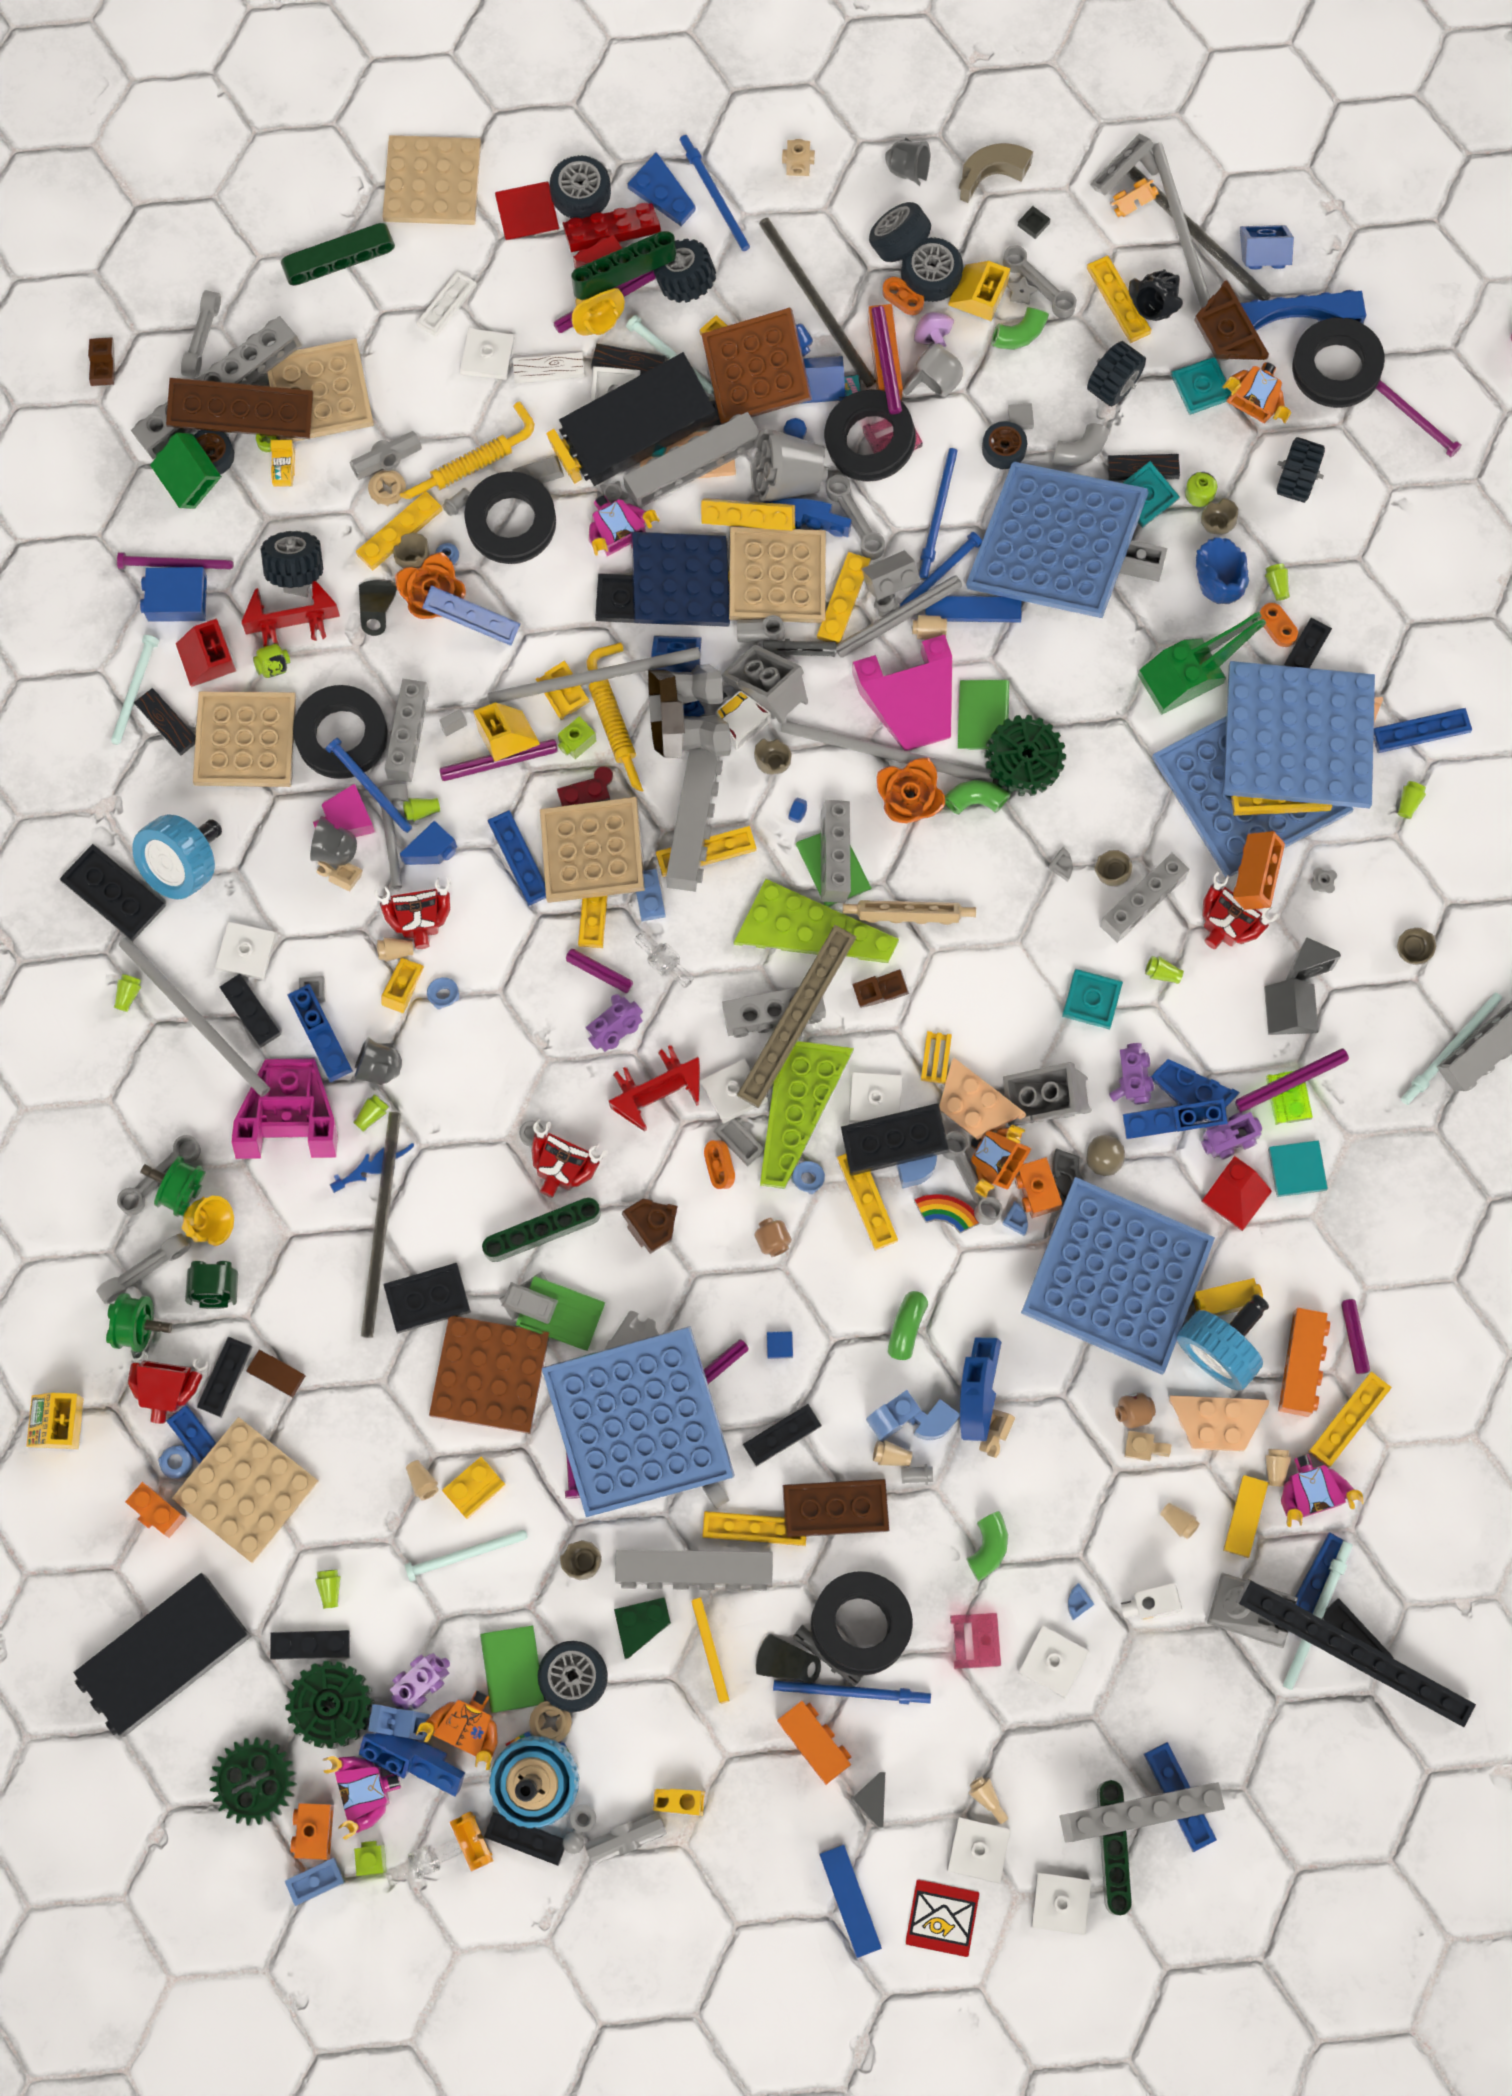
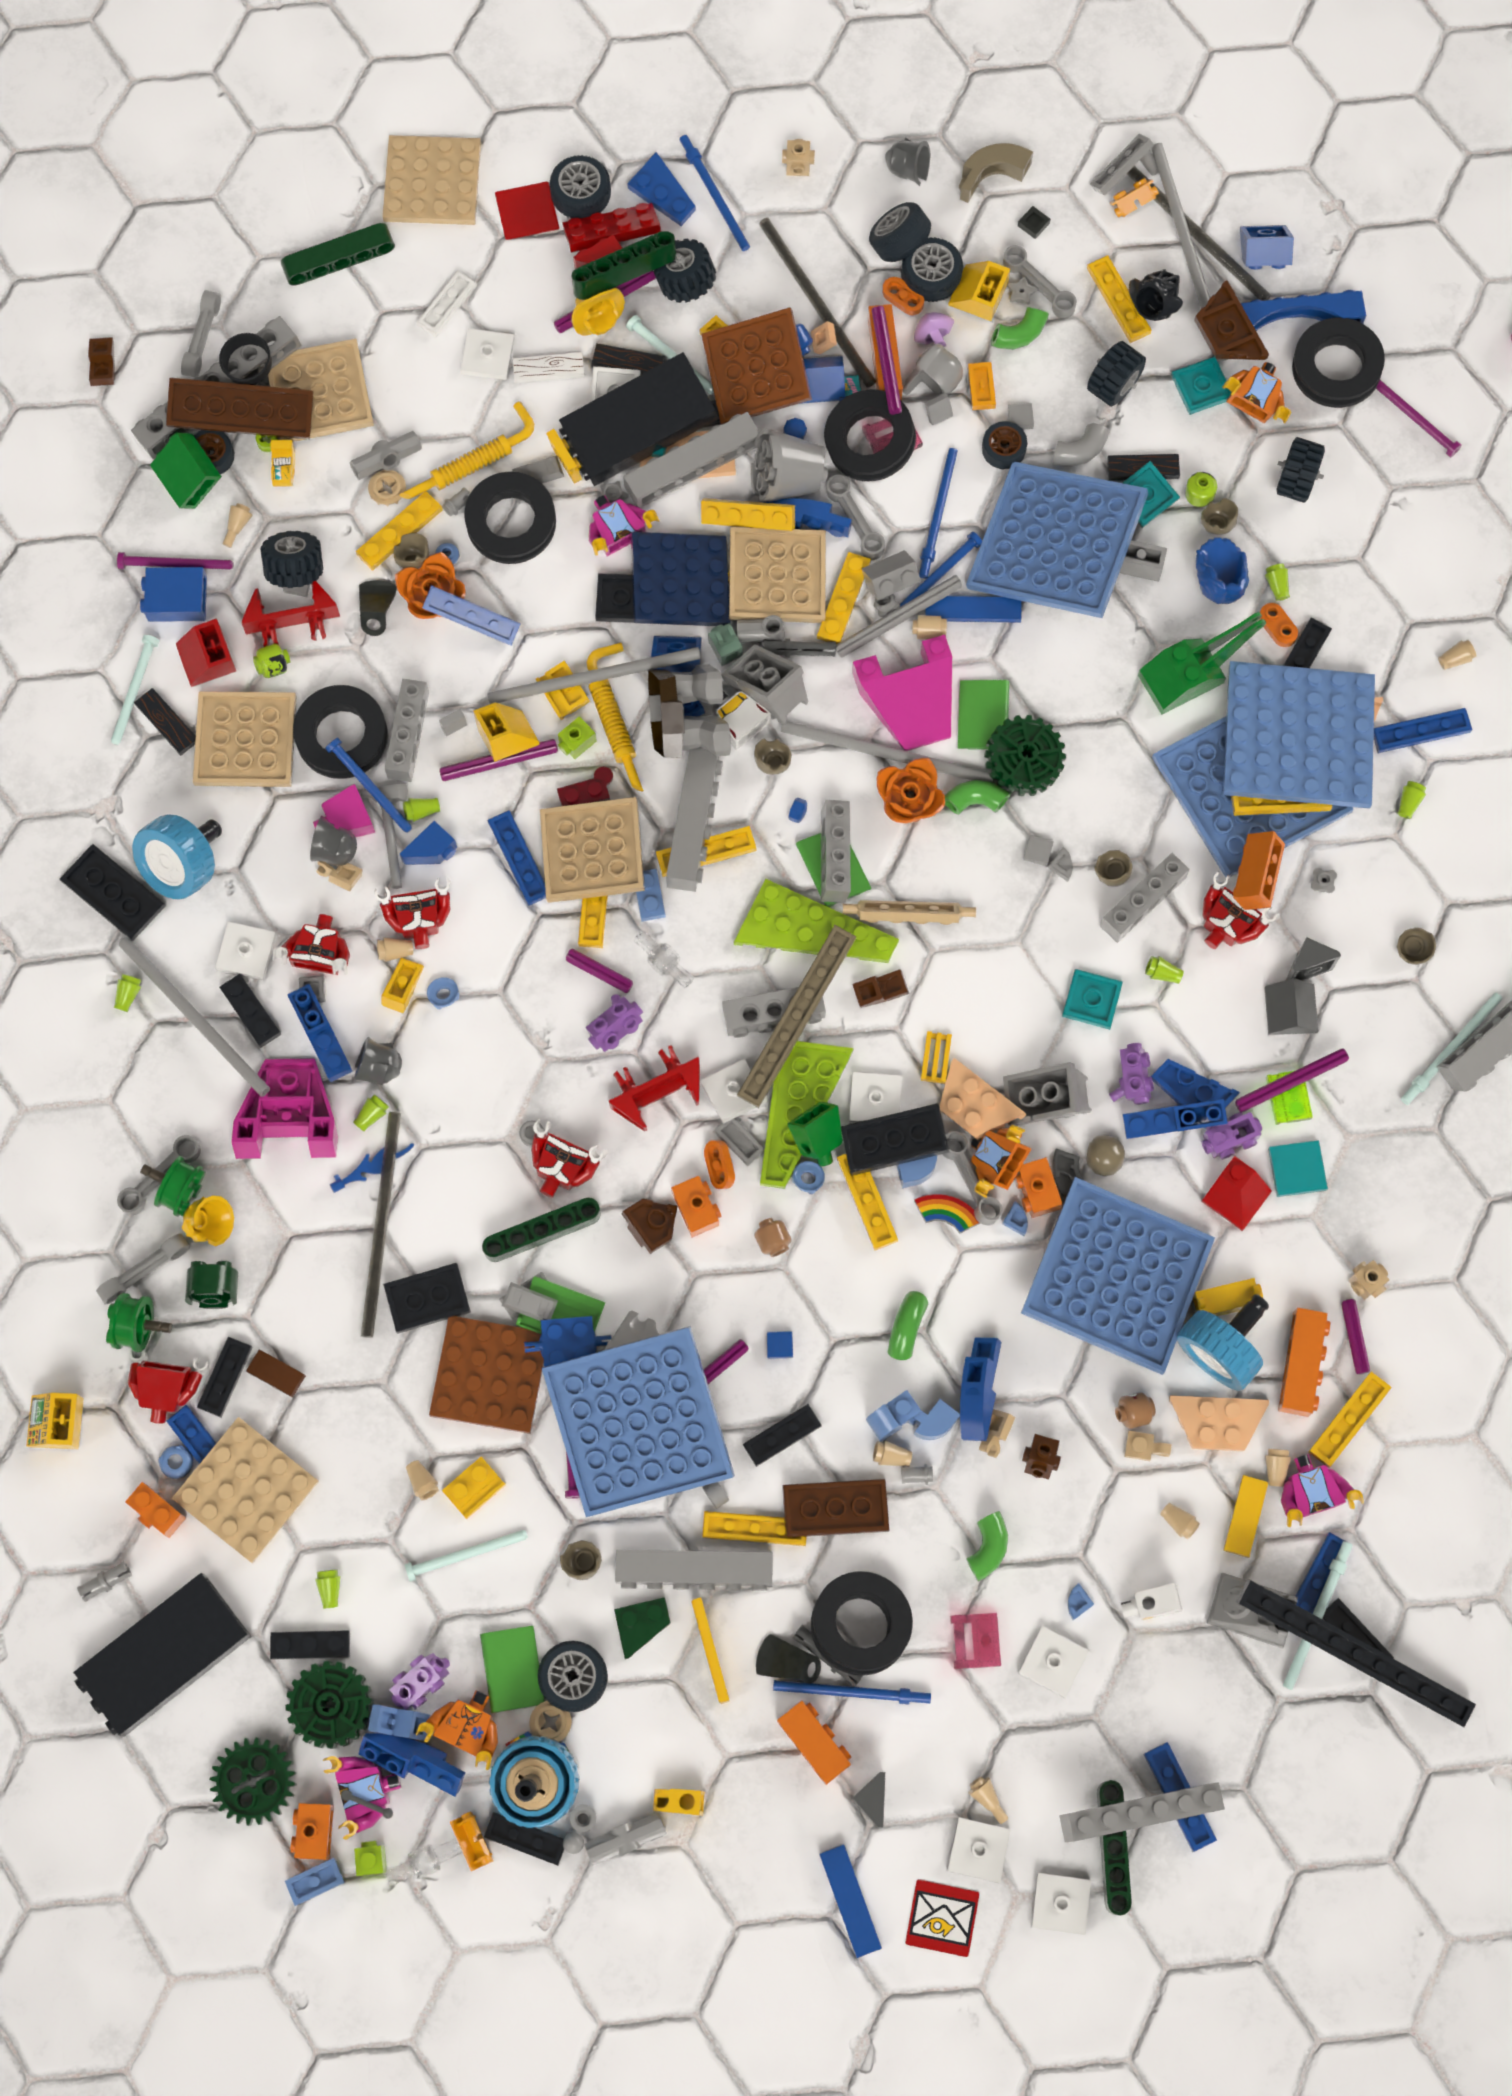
(104, 1581): none -> light grey pin
(236, 342): none -> black tyre
(238, 518): none -> tan cone
(316, 948): none -> torso
(347, 1795): none -> dark grey hinge
(566, 1339): none -> blue plate
(696, 1206): none -> orange brick
(725, 644): none -> sand green brick
(818, 1132): none -> green torso
(823, 337): none -> light nougat plate
(939, 409): none -> light grey tile
(981, 386): none -> light orange plate
(1038, 850): none -> light grey tile
(1041, 1457): none -> reddish brown brick
(1363, 1286): none -> tan brick
(1457, 655): none -> tan cone

